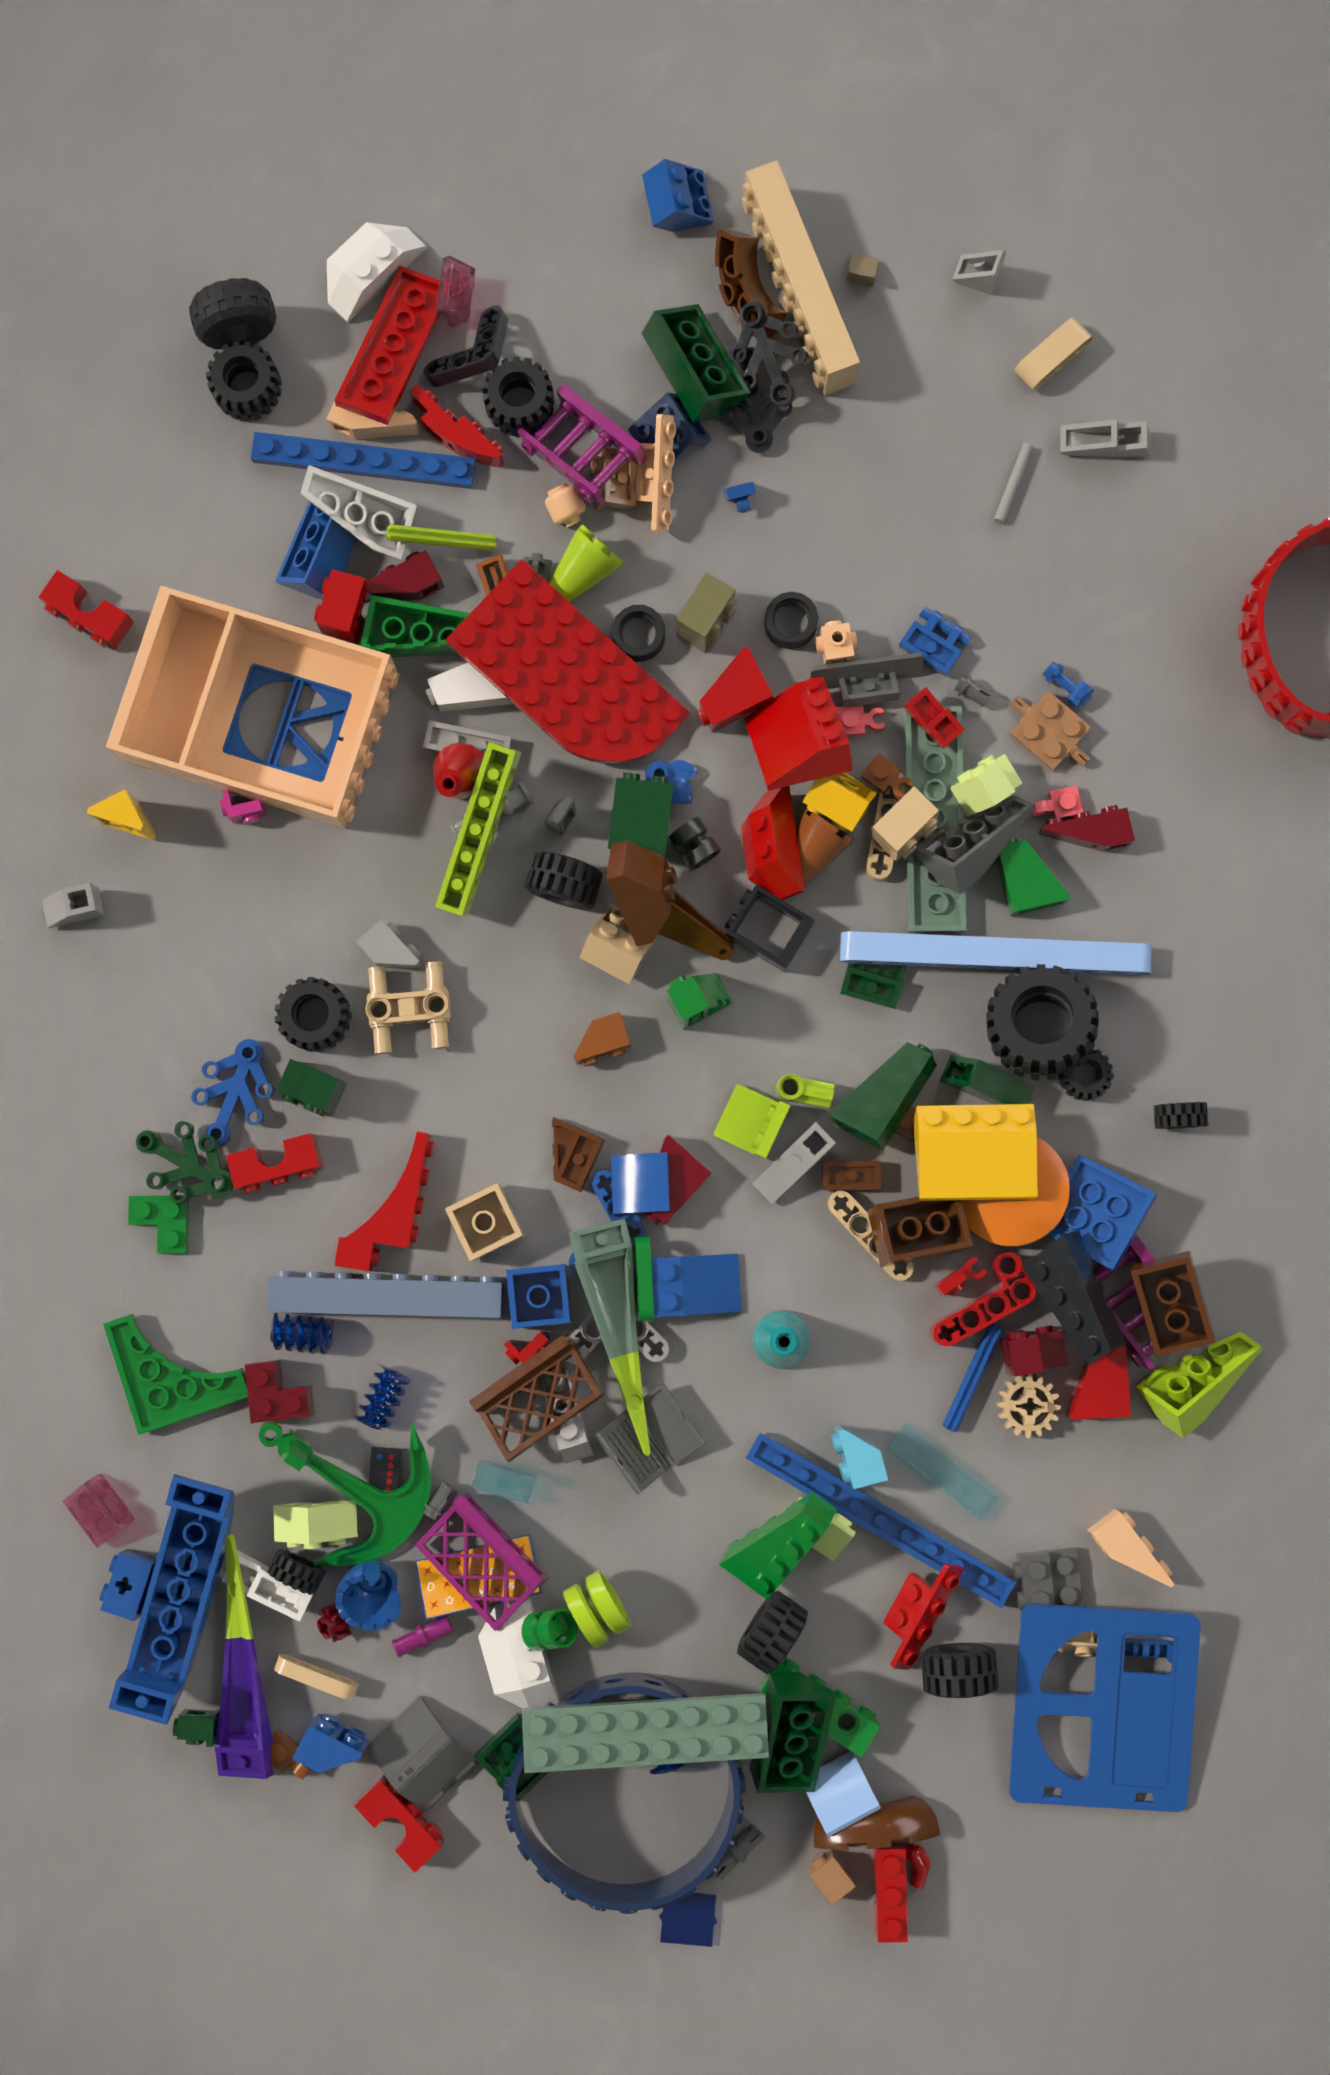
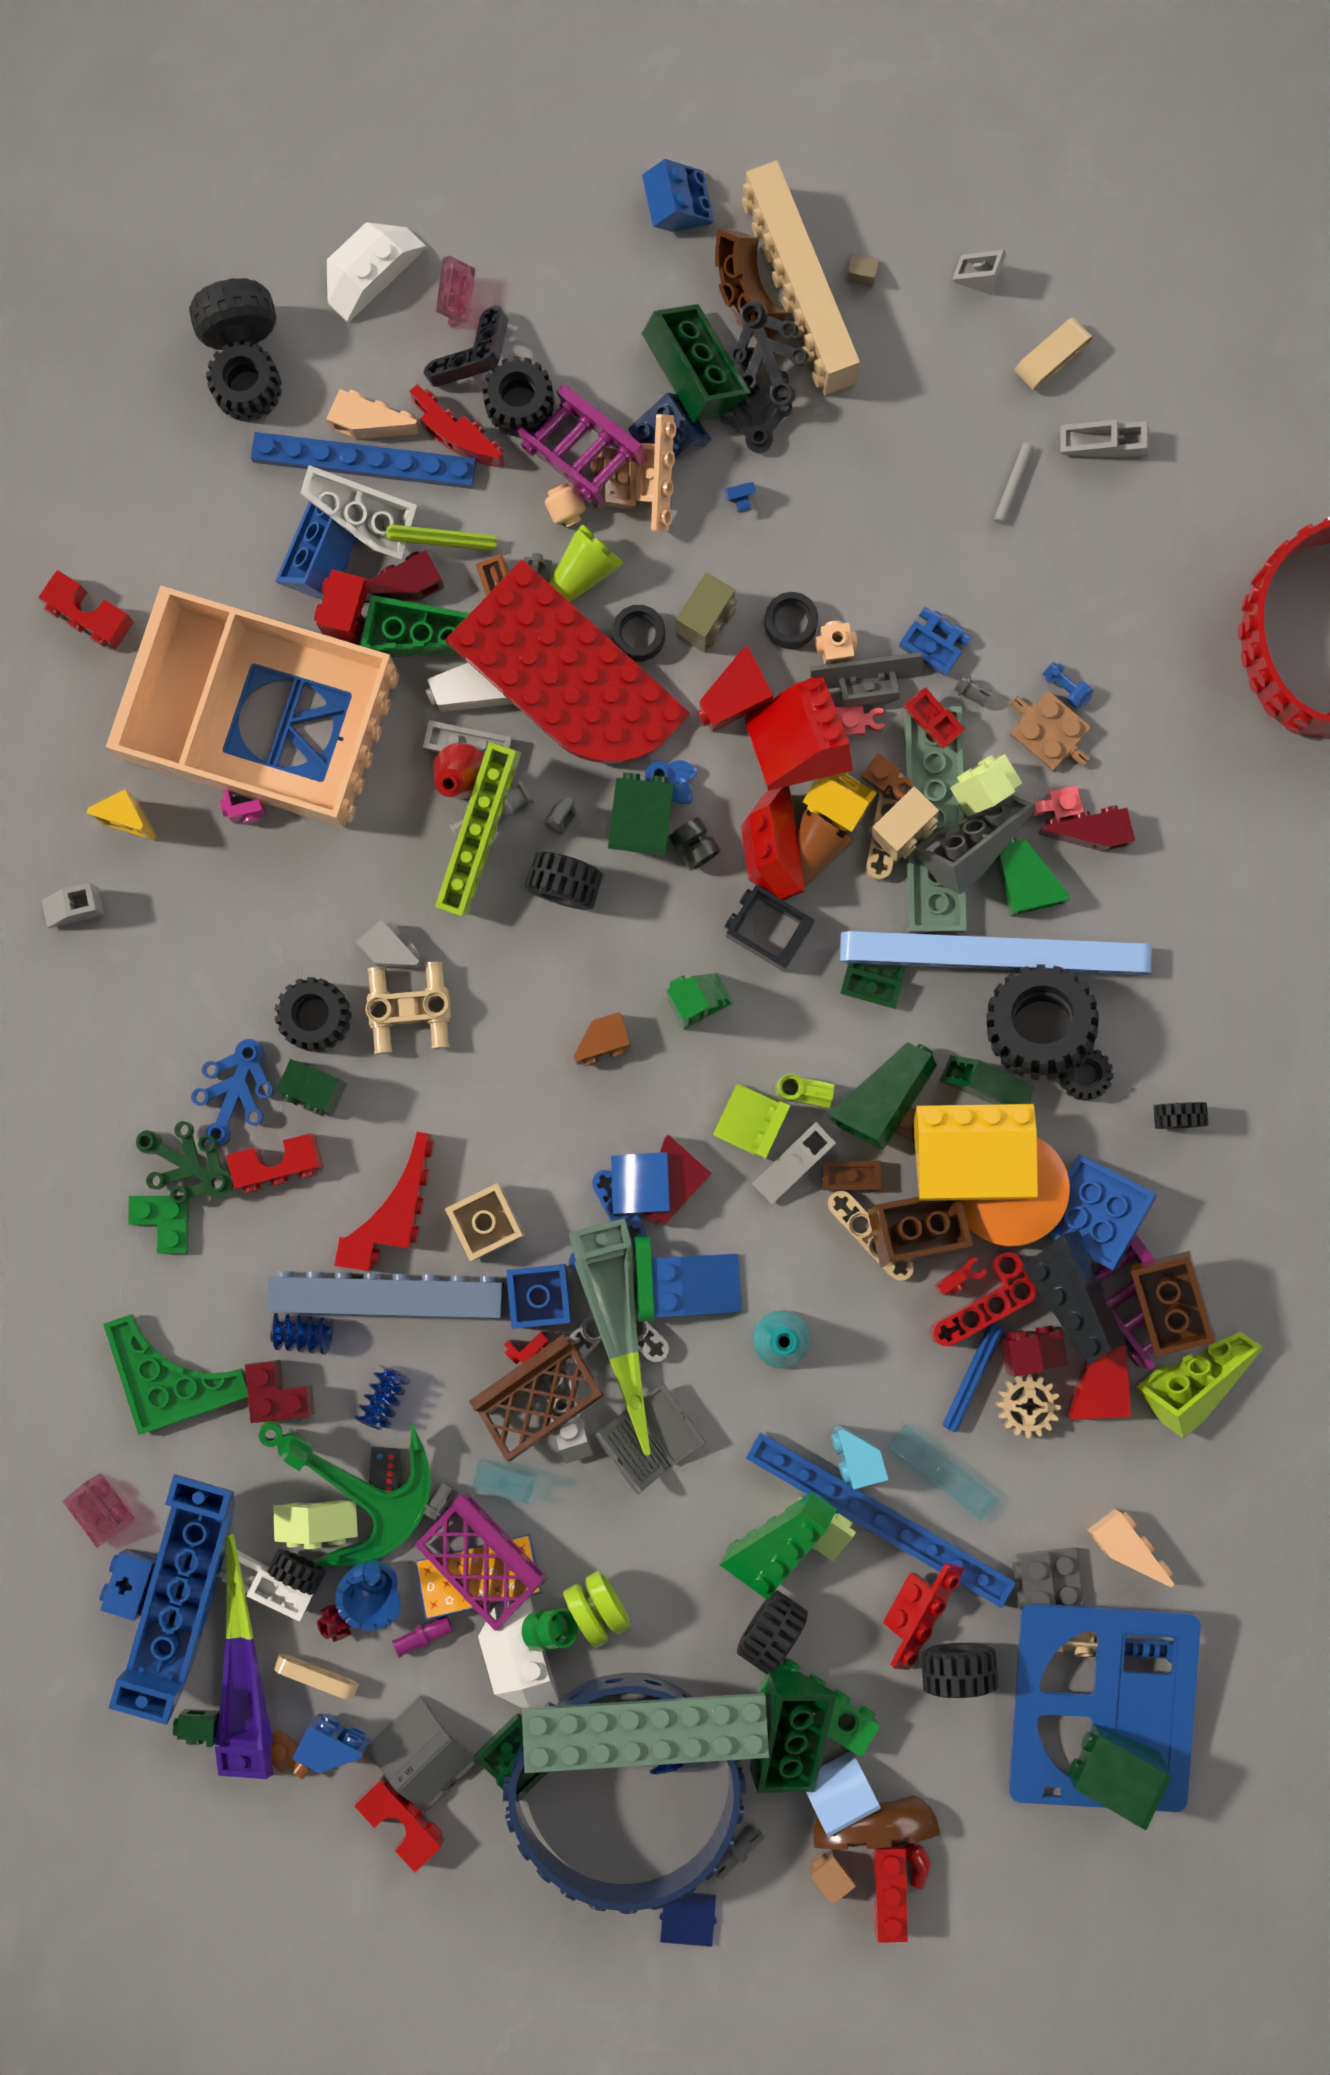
(391, 347): red plate -> none
(574, 1154): reddish brown wing -> none
(613, 947): tan slope -> none
(652, 906): reddish brown slope -> none
(1120, 1775): none -> dark green slope

